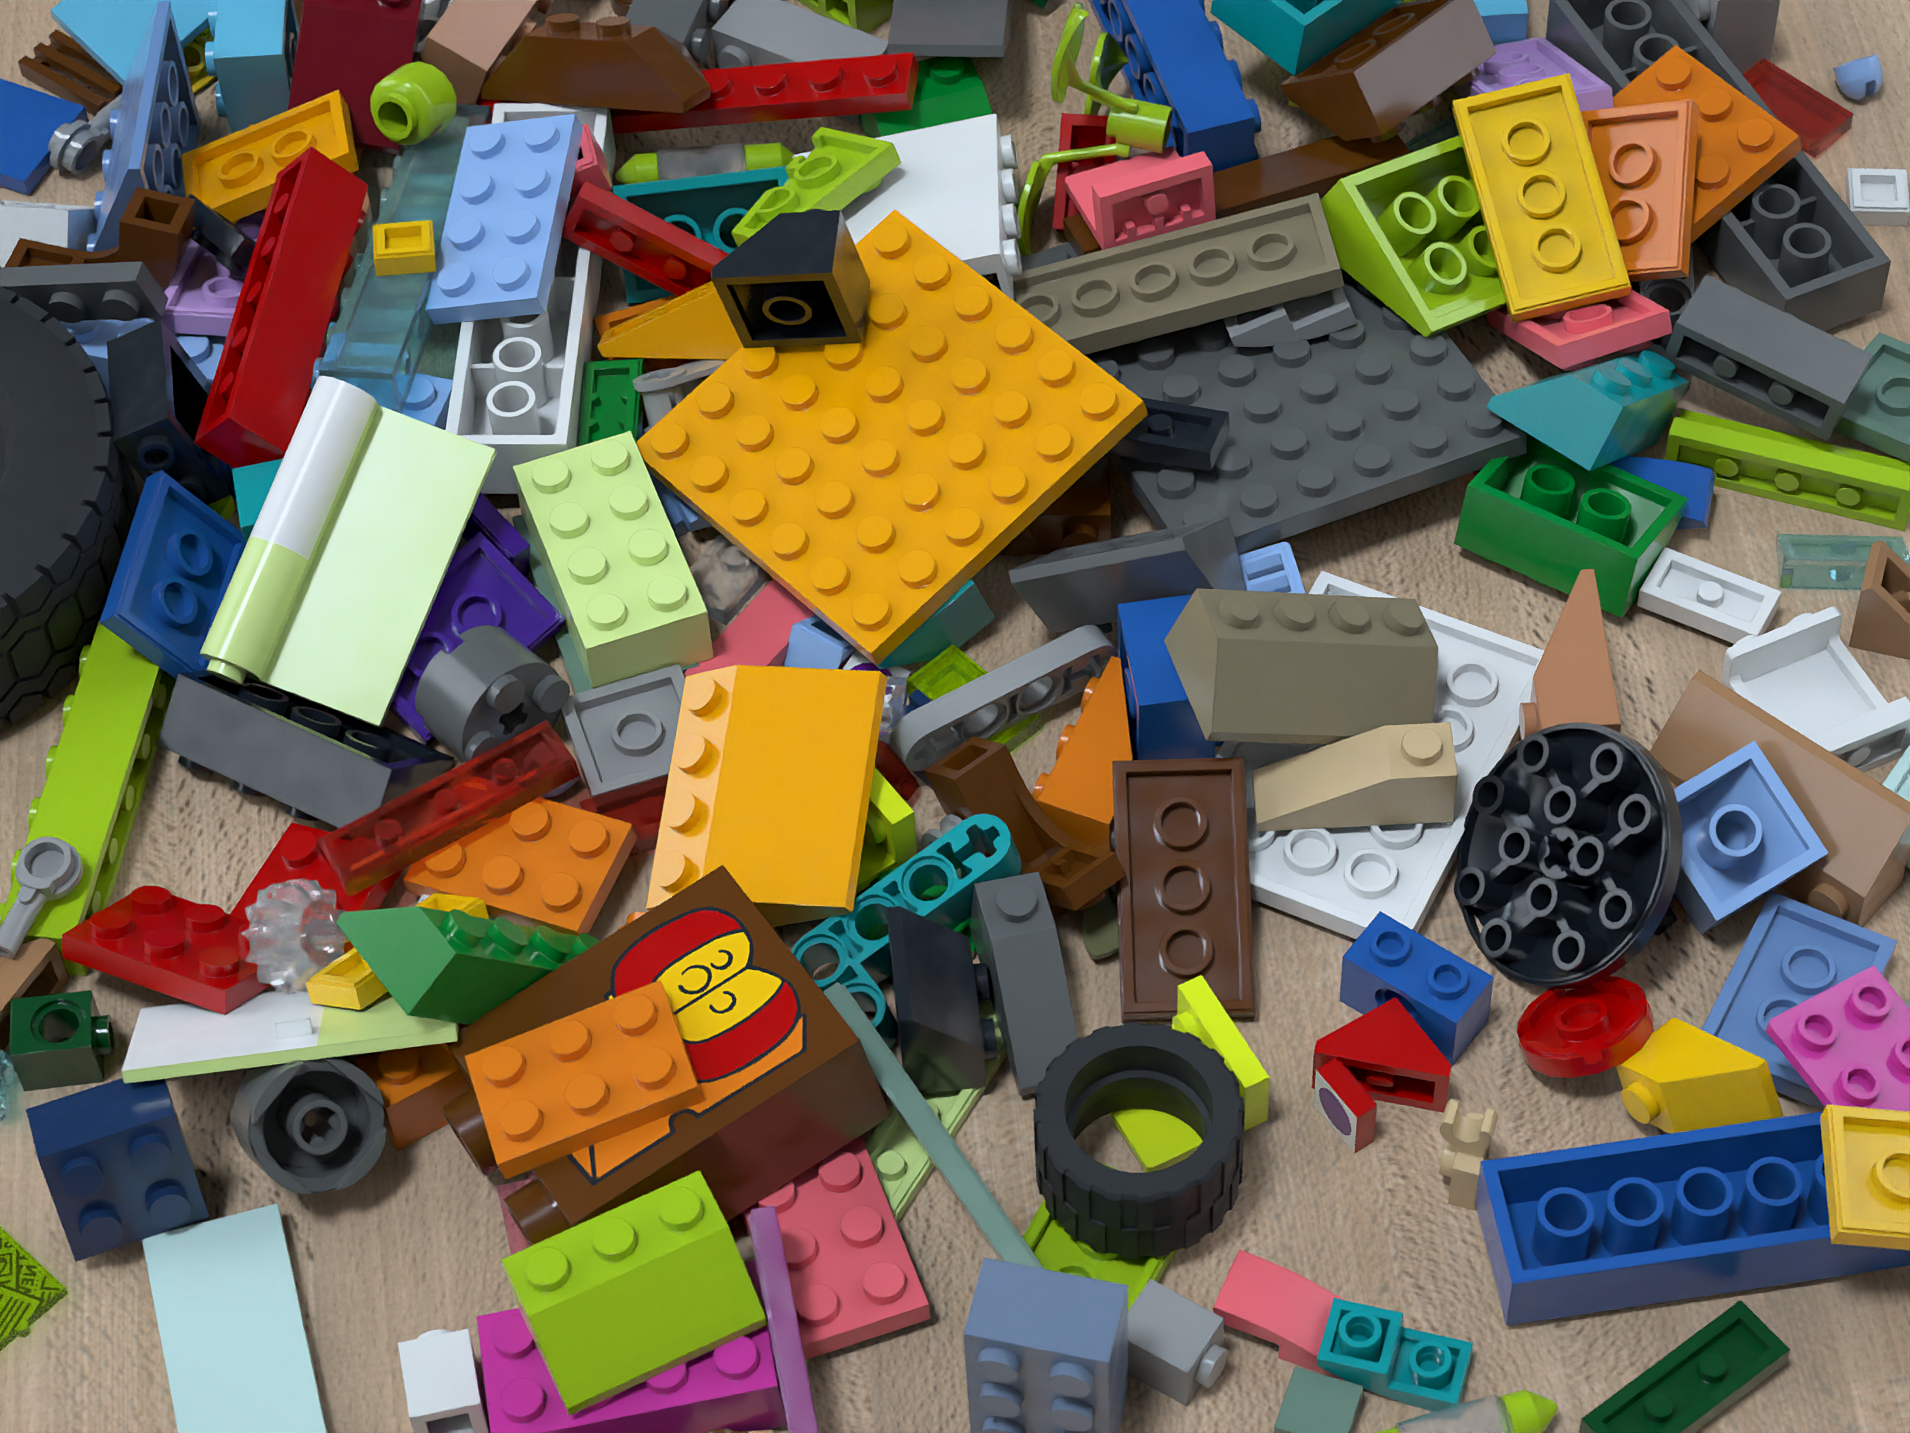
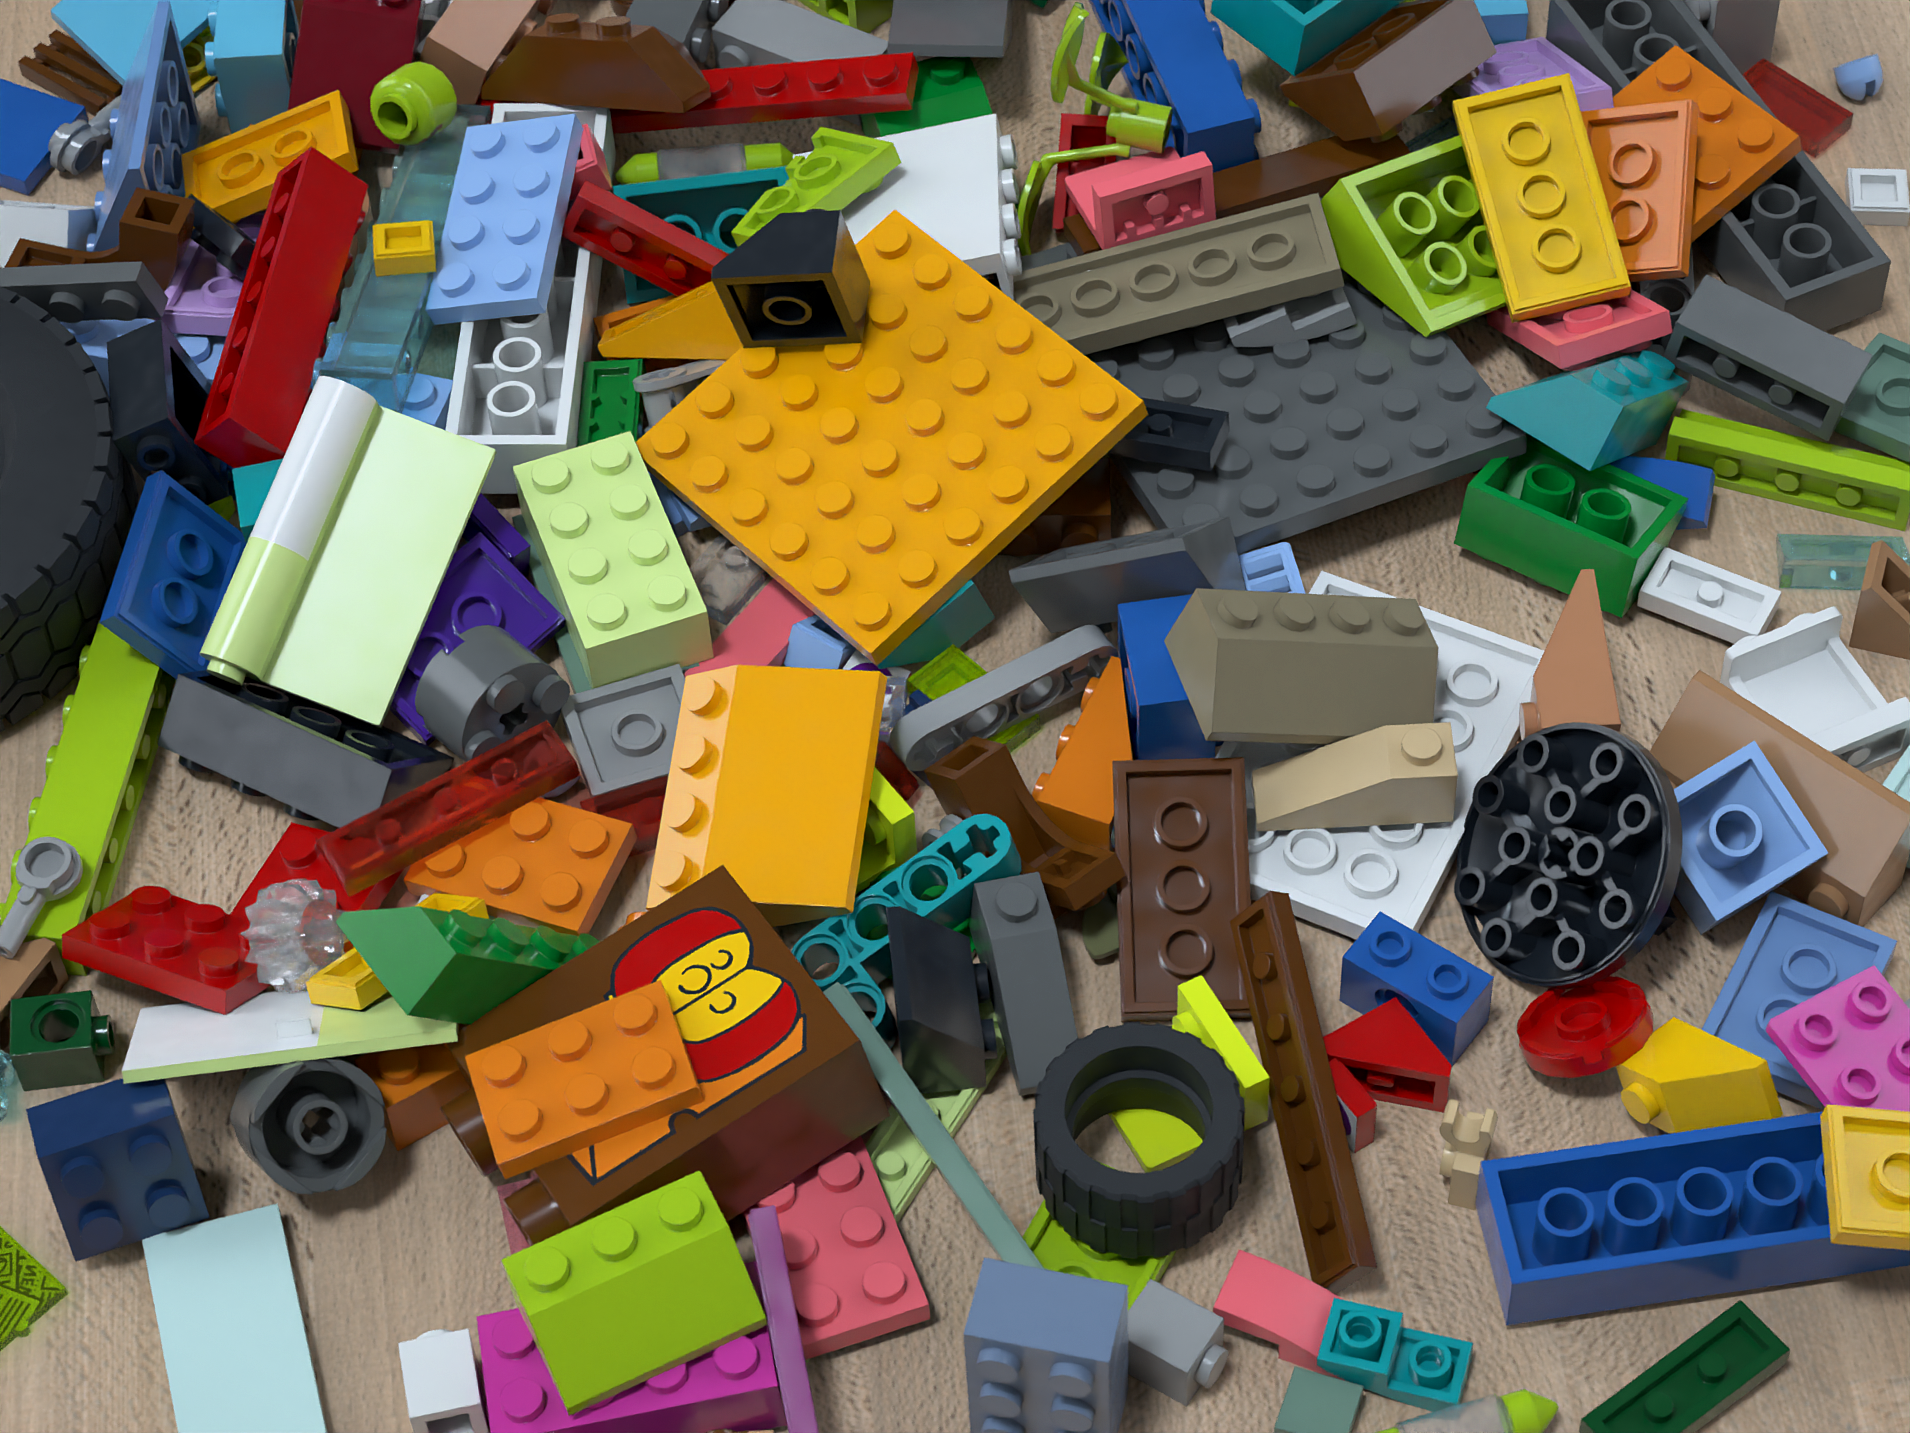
(1302, 1094): none -> reddish brown tile

